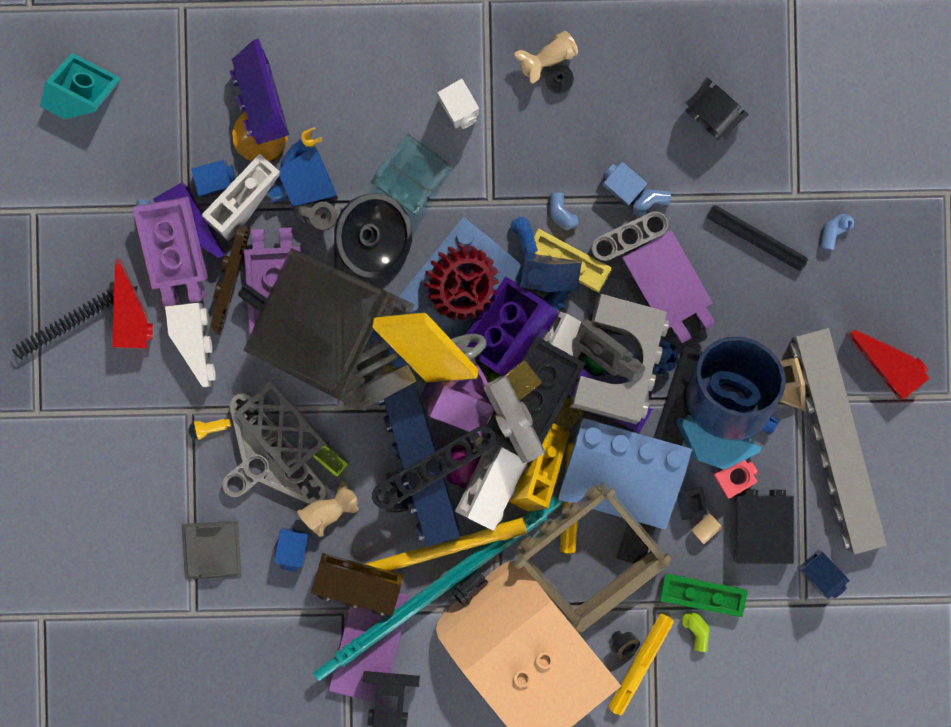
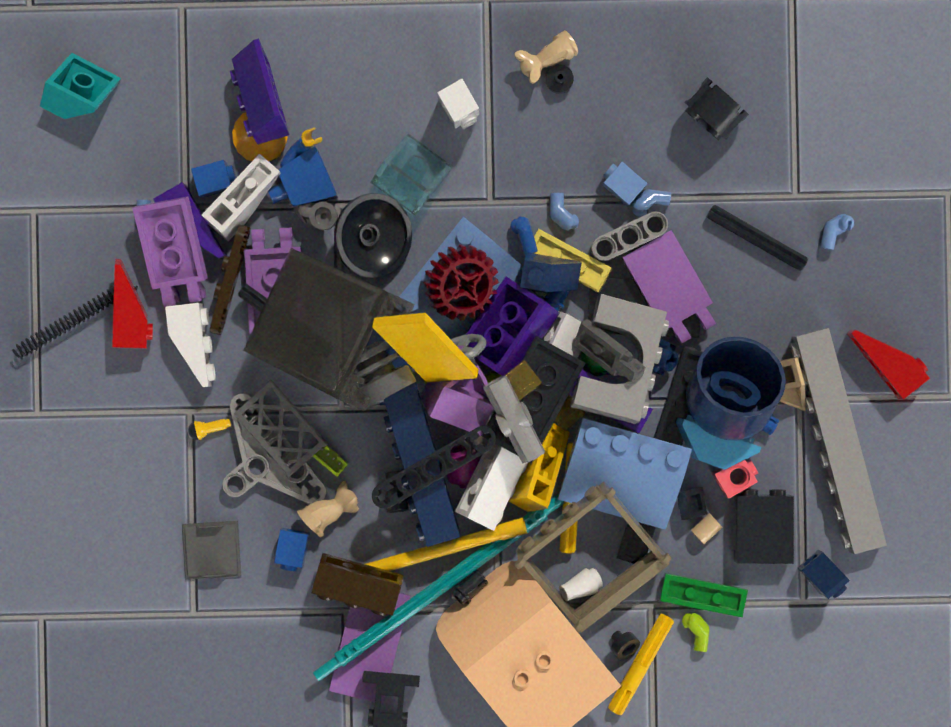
(583, 584): none -> white cone

